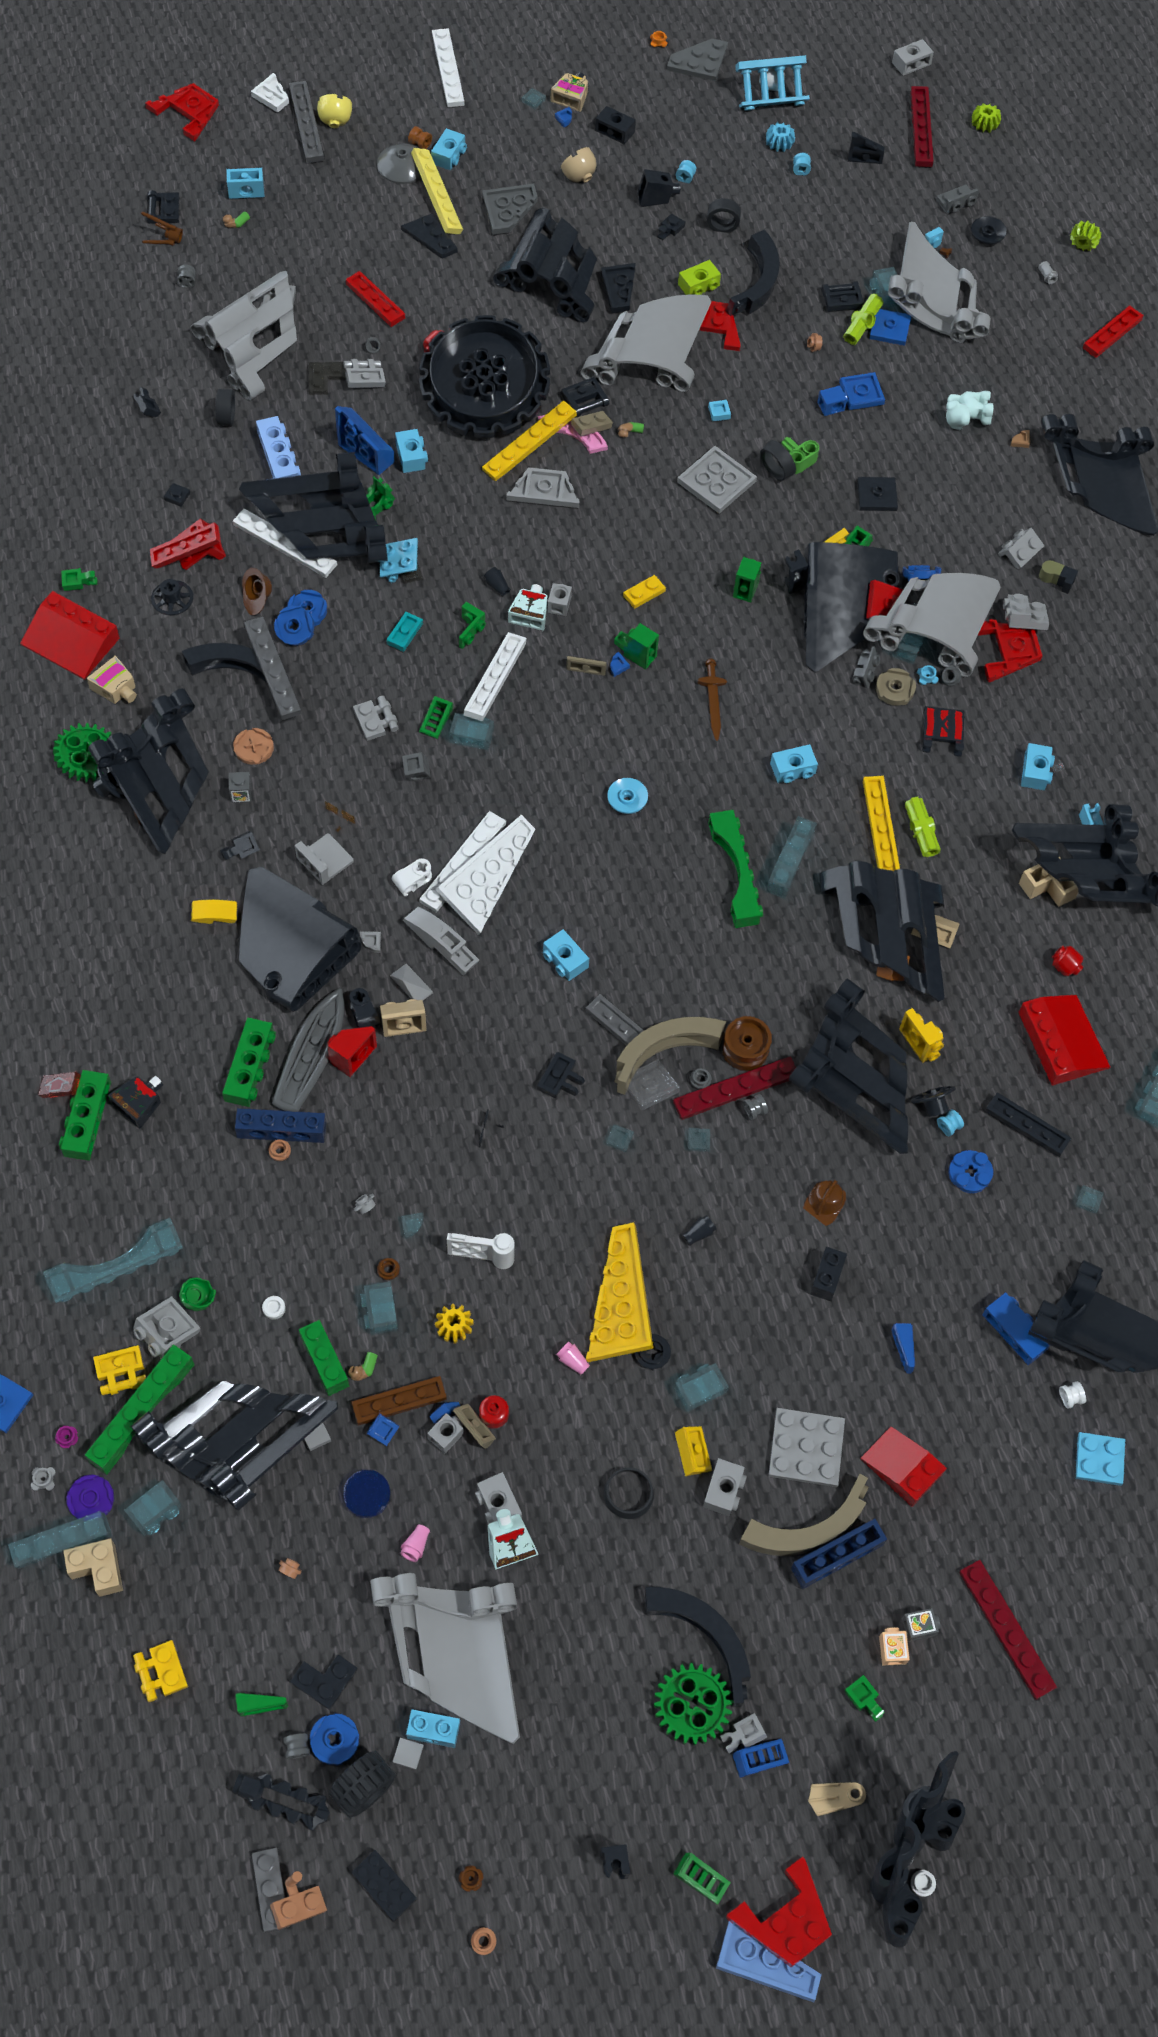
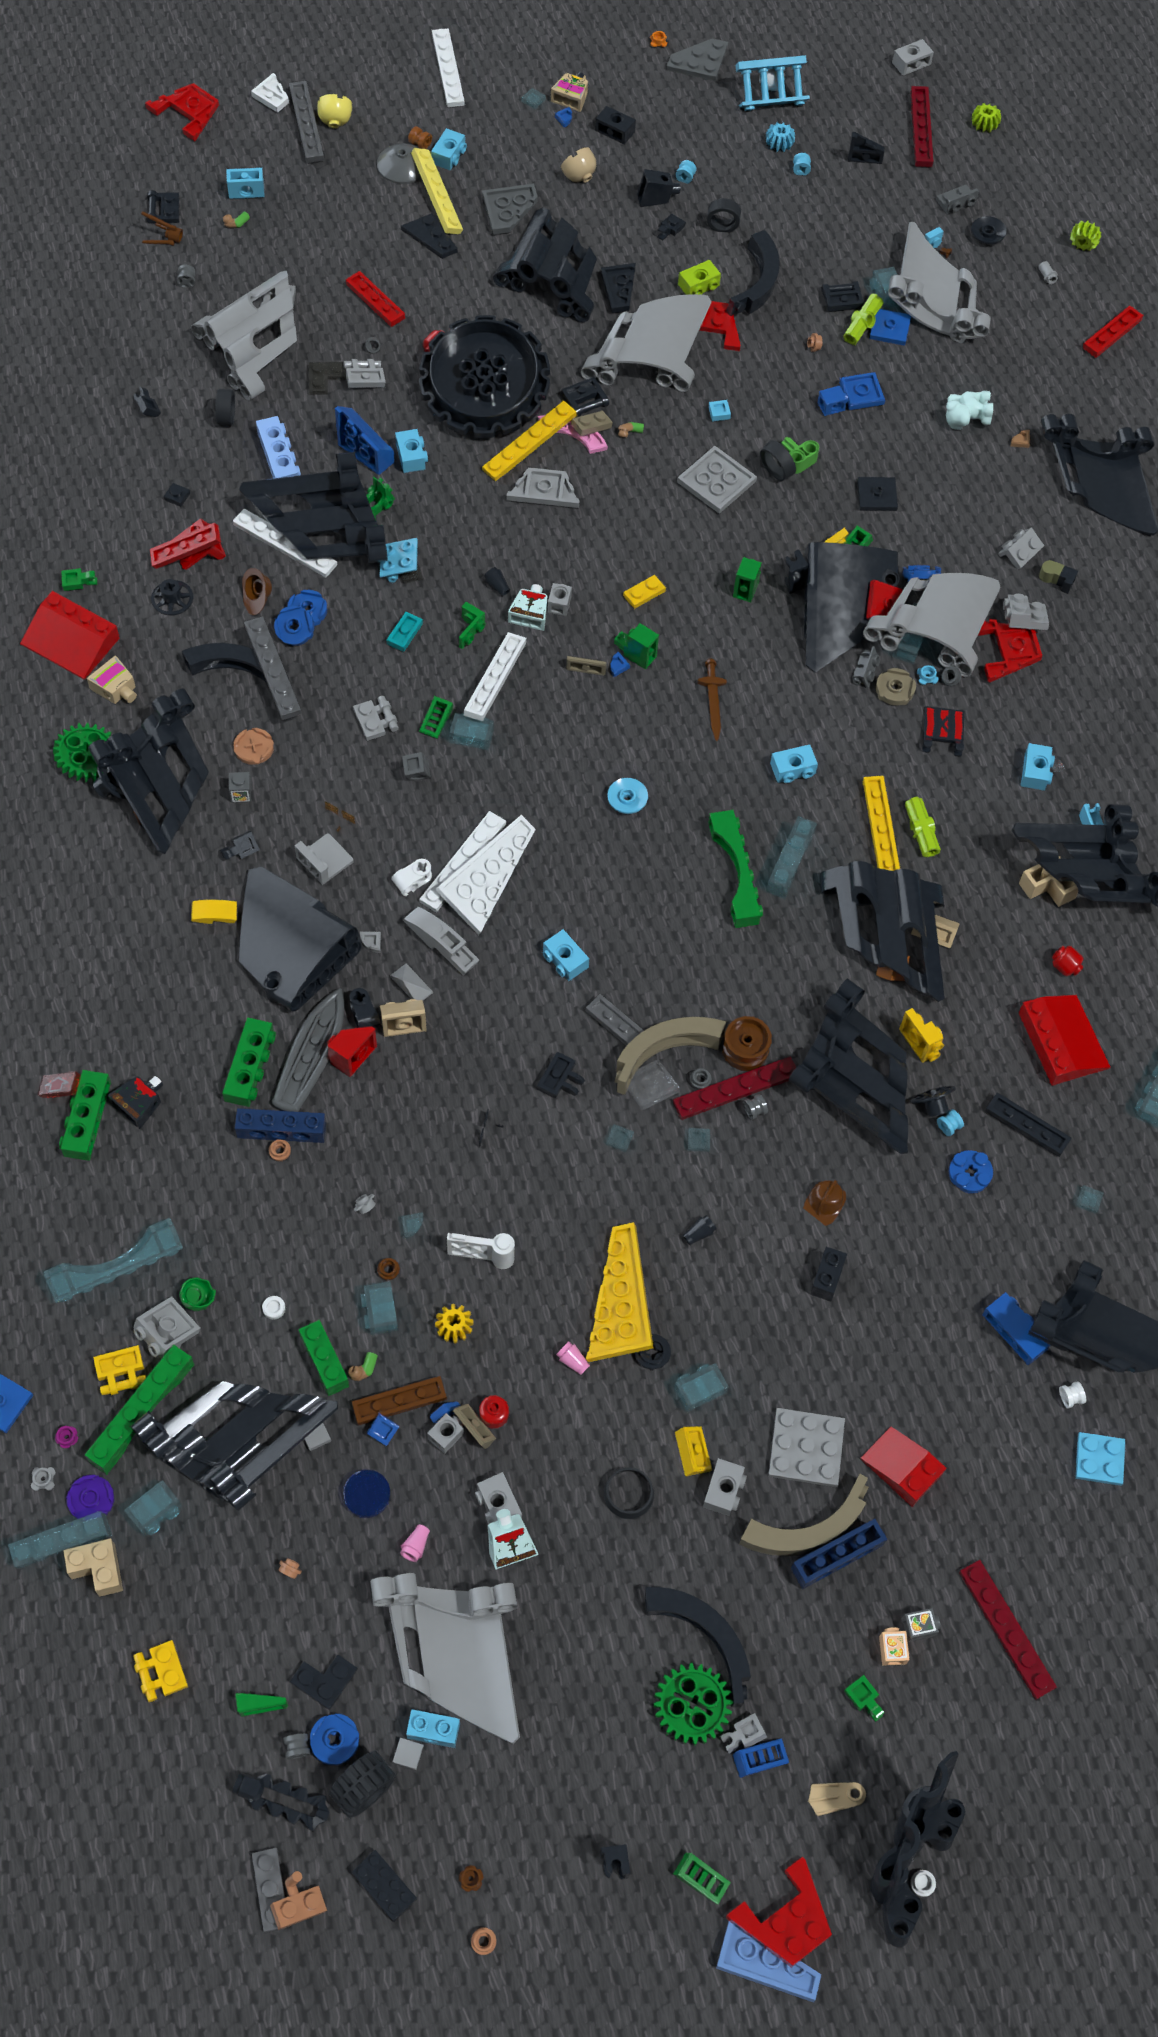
(903, 1339): blue slope -> none

